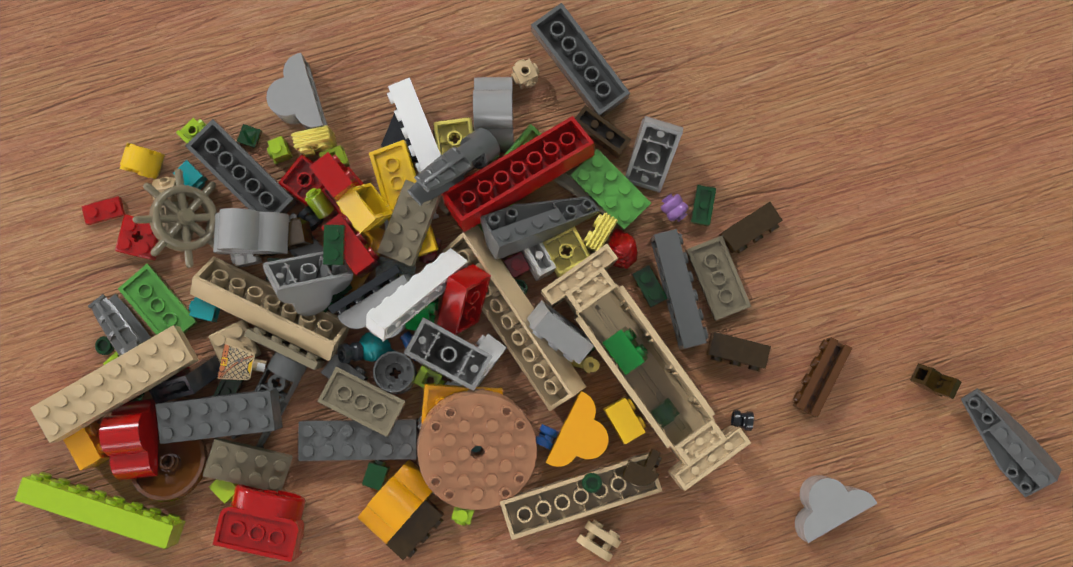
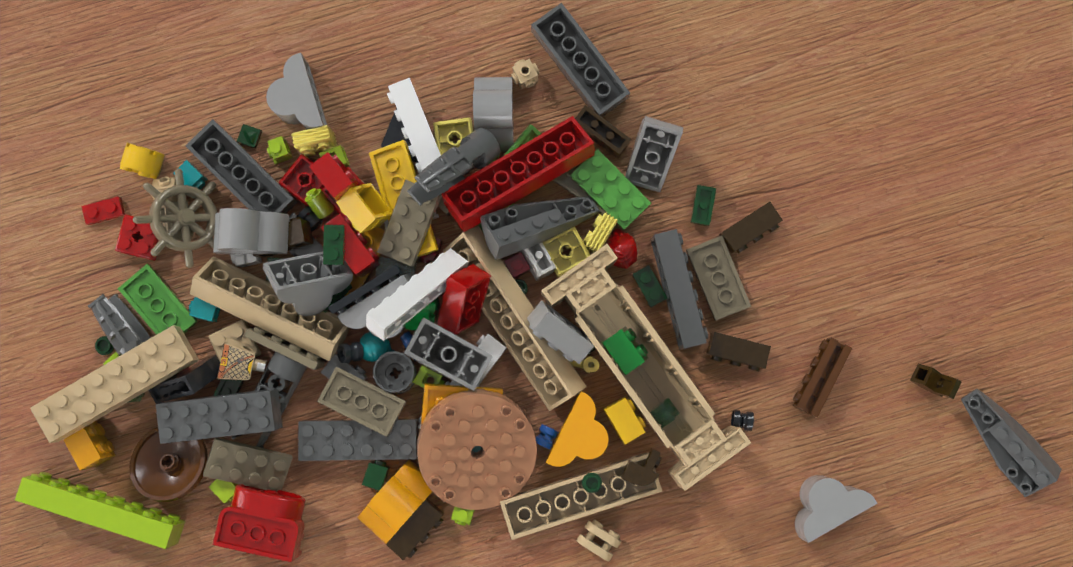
(131, 440): red brick -> none
(185, 132): lime brick -> none
(674, 207): medium lavender piece -> none

